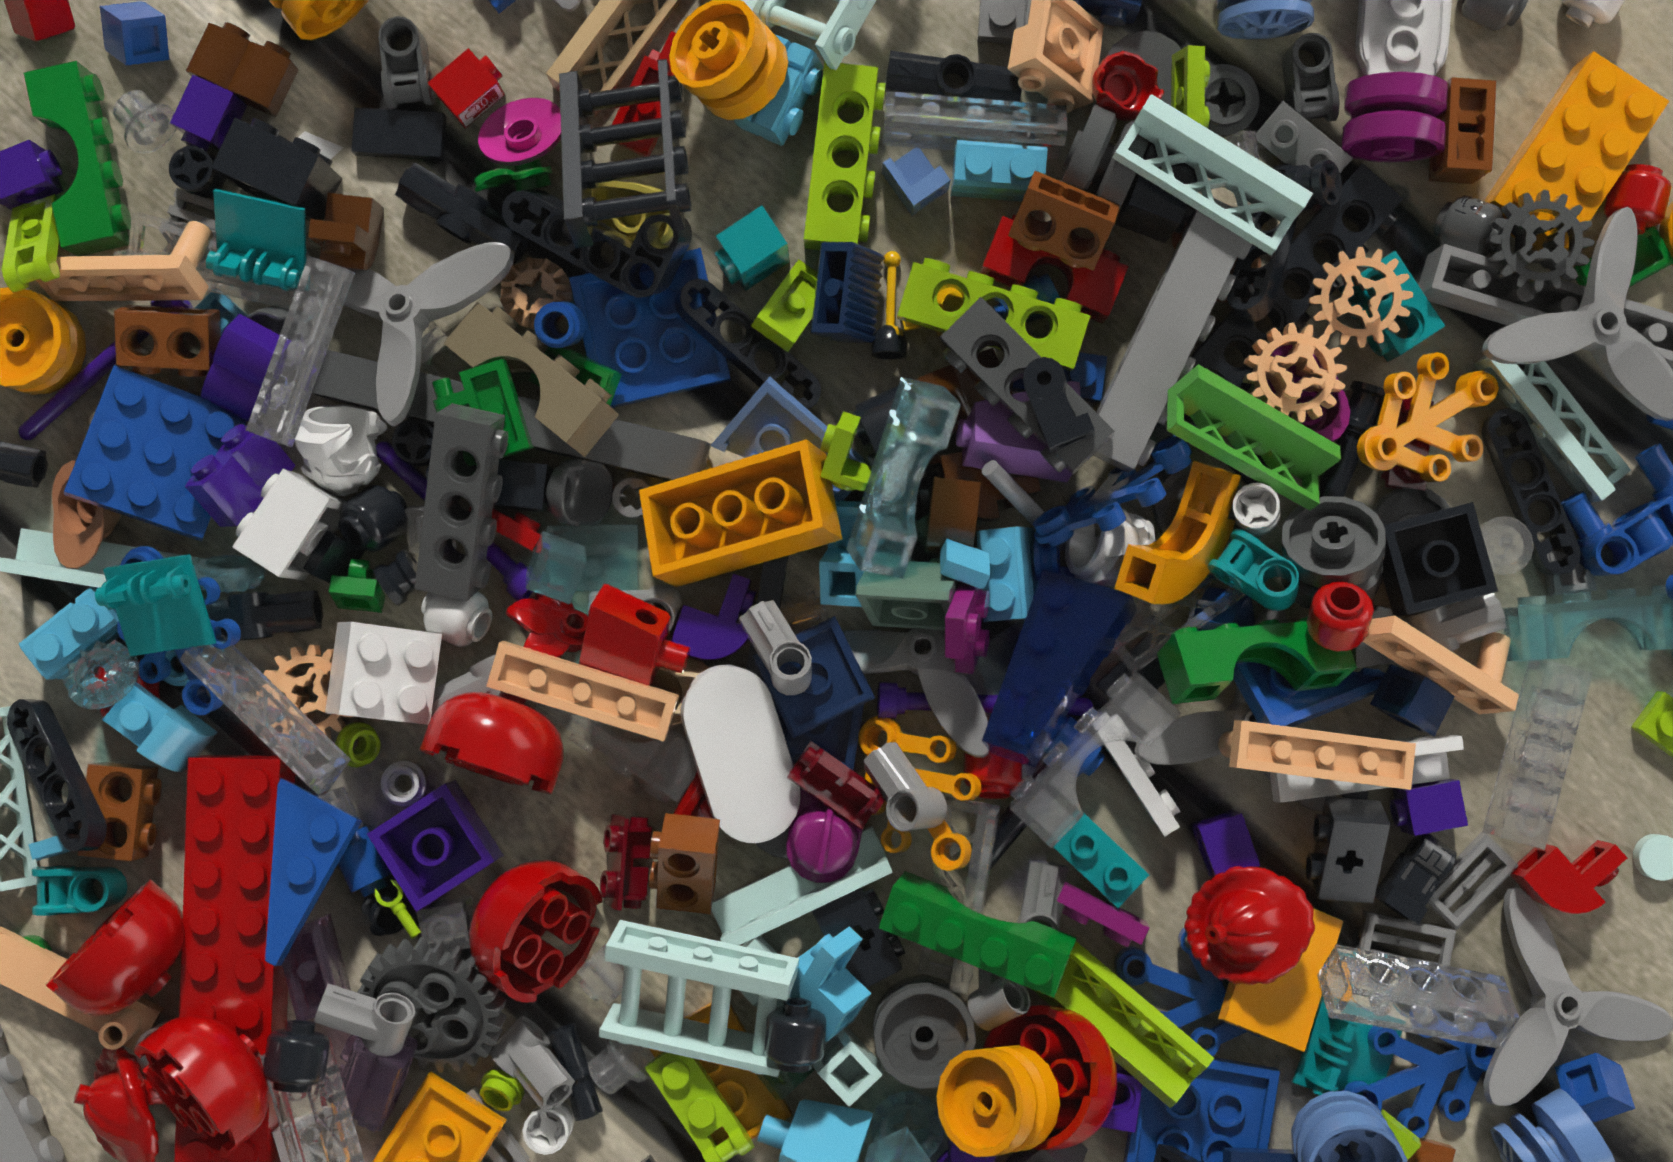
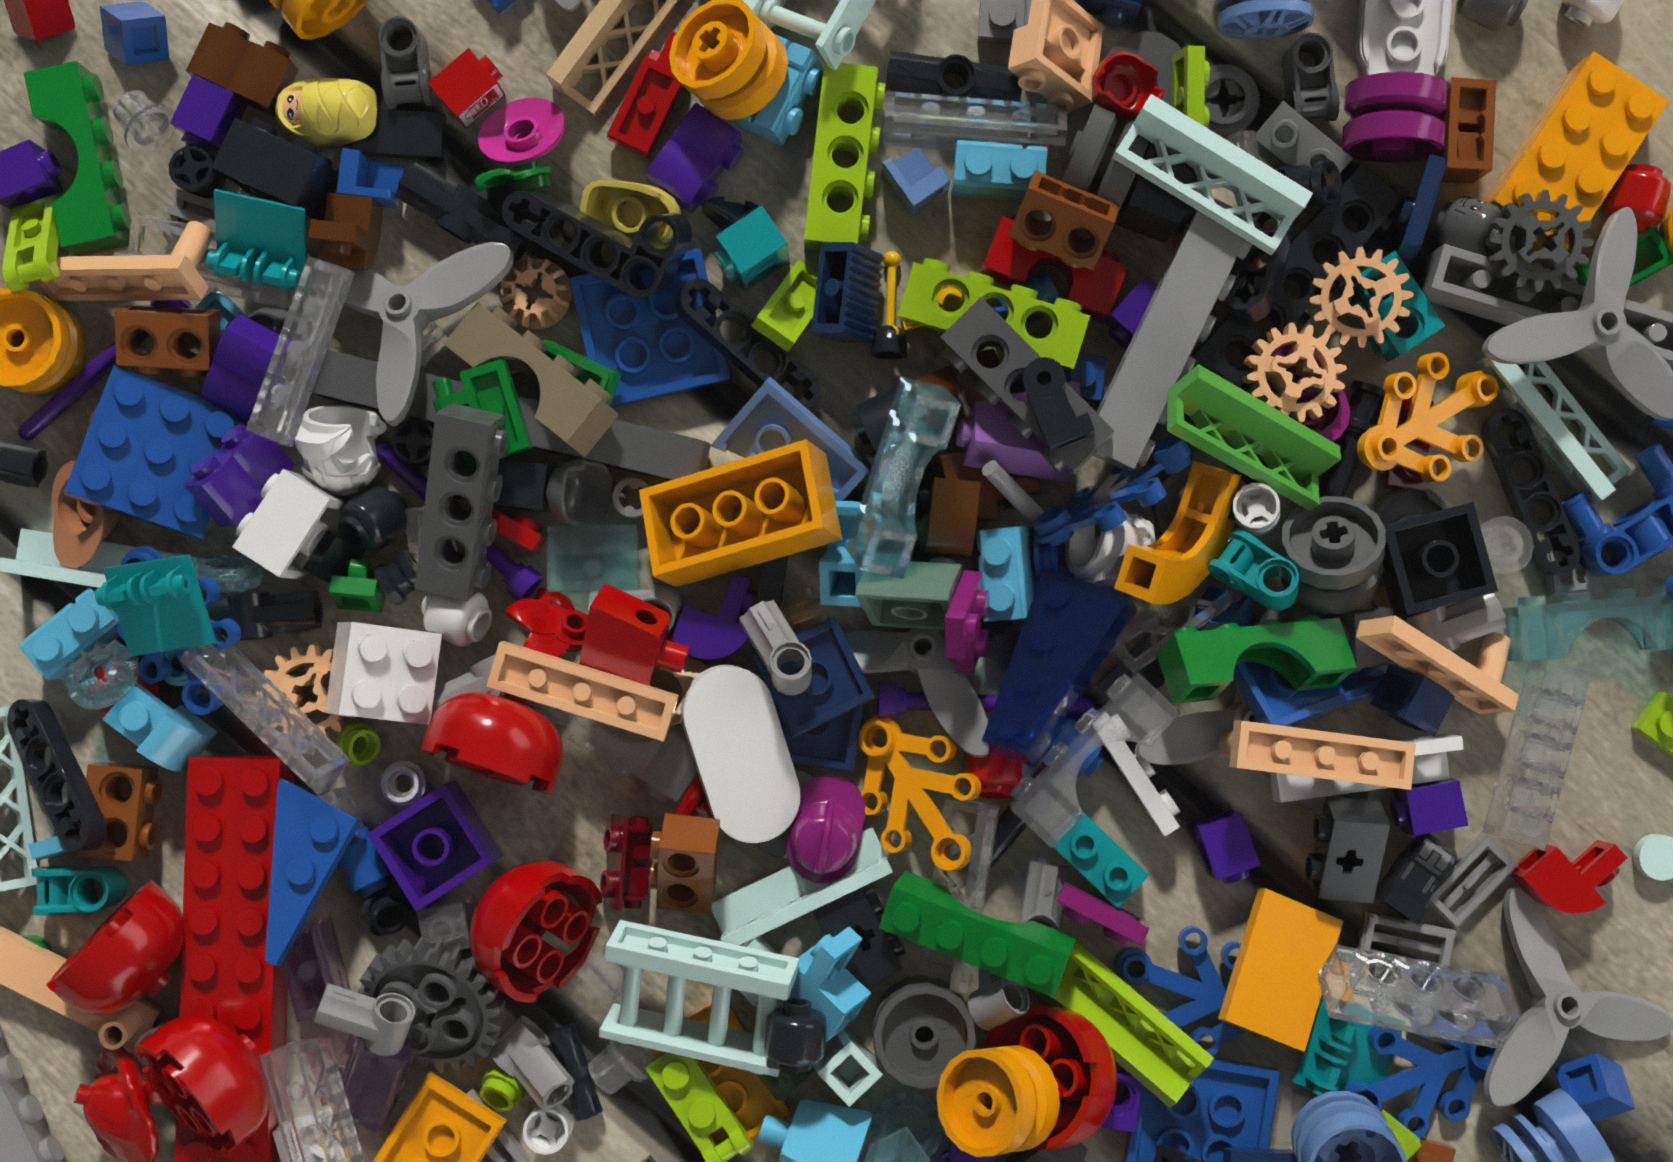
(296, 1057): black head -> none
(327, 111): none -> light yellow piece
(369, 178): none -> blue panel
(399, 909): lime hand -> none
(546, 324): blue brick -> none
(555, 567): clear light blue brick -> none
(580, 139): black fence -> none
(695, 158): none -> dark purple brick
(726, 213): none -> black tile
(836, 785): dark red hinge -> none
(838, 468): lime bracket -> none
(908, 799): light grey piece -> none
(964, 563): medium azure tile -> none
(1129, 313): none -> dark purple brick
(1249, 925): red piece -> none
(1340, 616): red head -> none
(1418, 209): none -> dark blue plate

